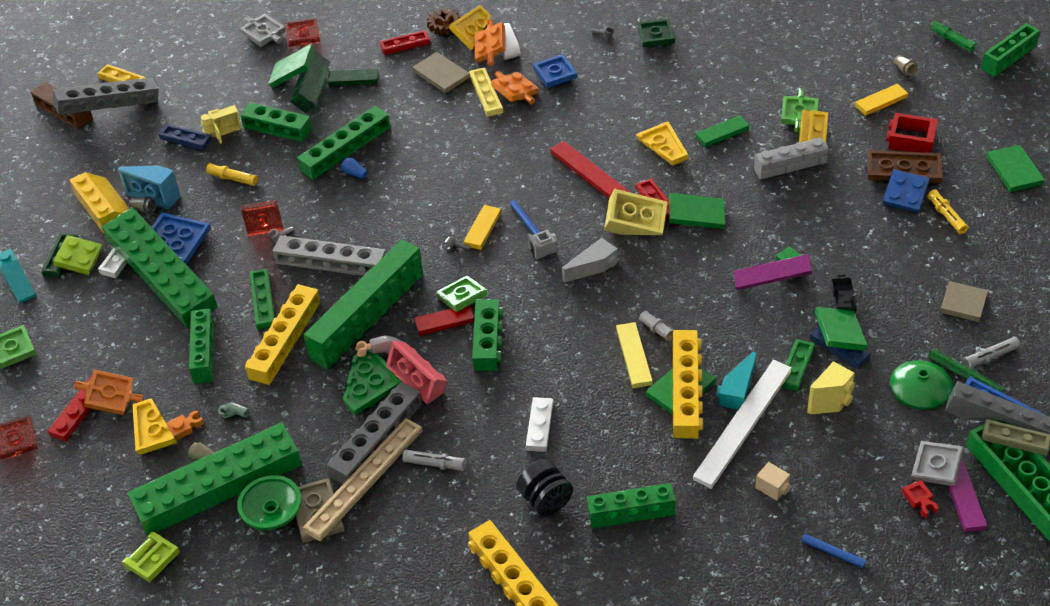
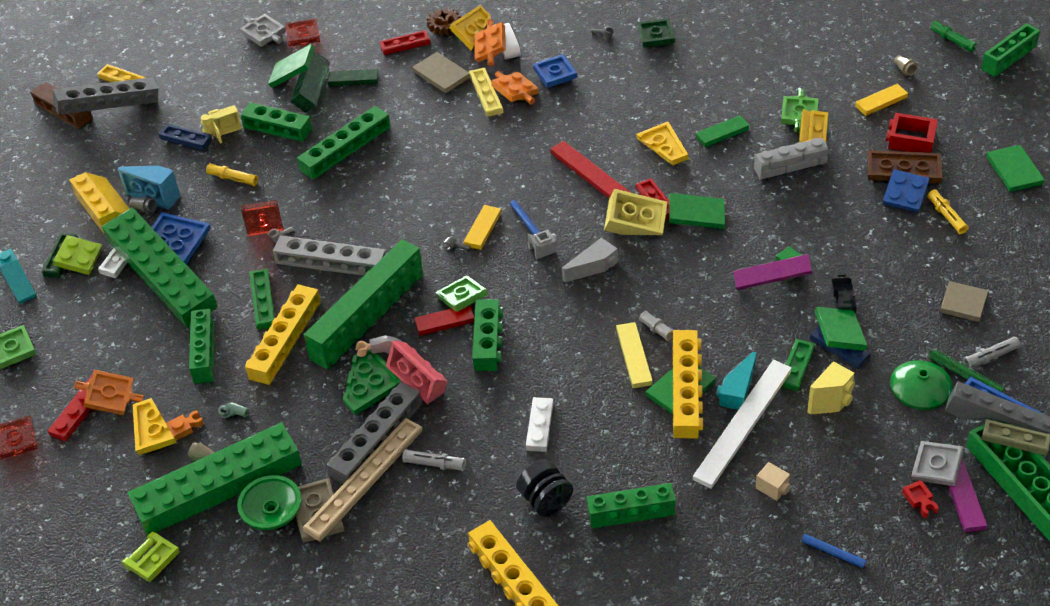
(352, 167): blue cone -> none

